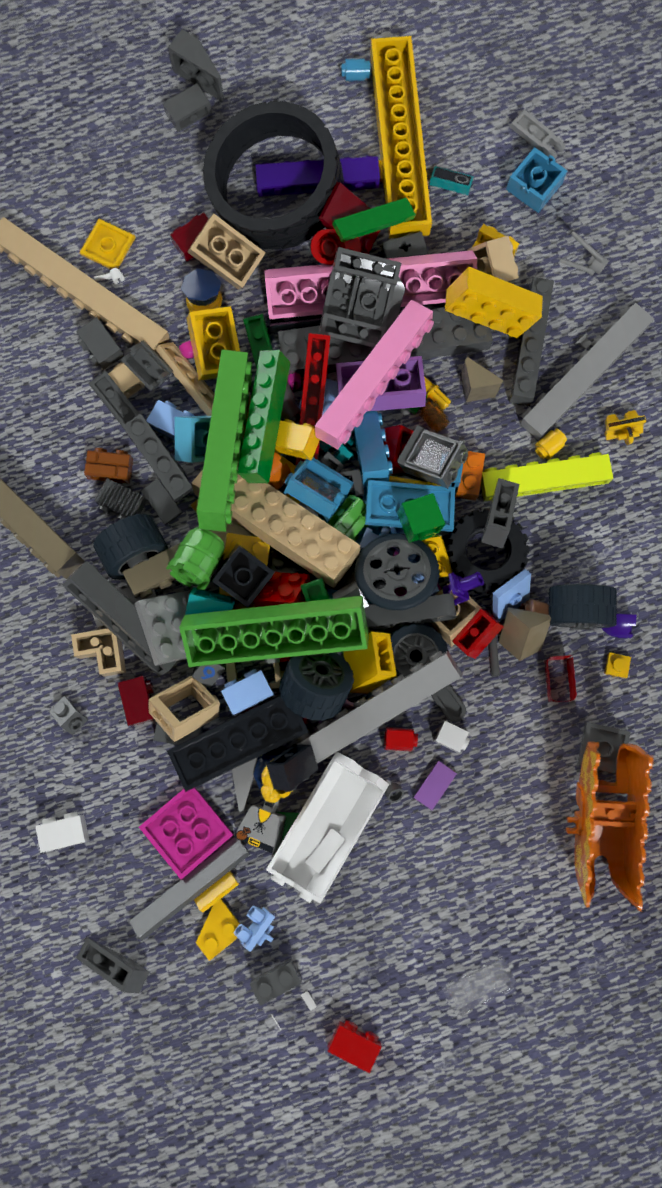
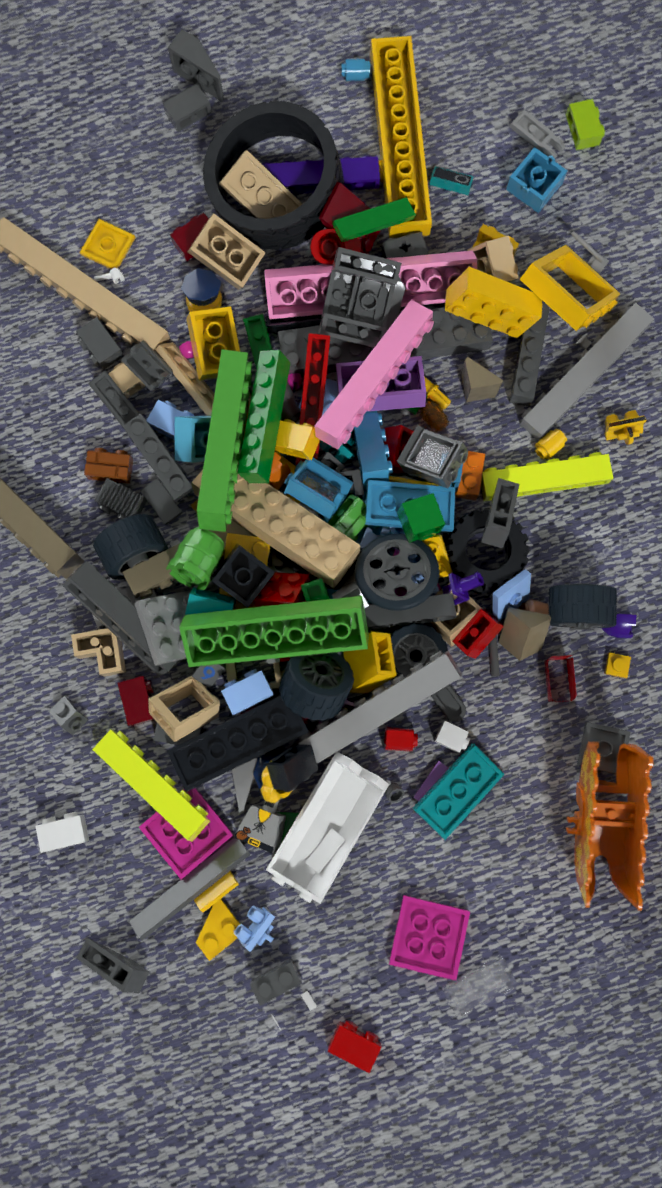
(152, 785): none -> neon yellow brick
(258, 189): none -> tan plate
(429, 937): none -> dark pink plate
(458, 791): none -> teal tile
(559, 299): none -> yellow window
(585, 124): none -> lime brick

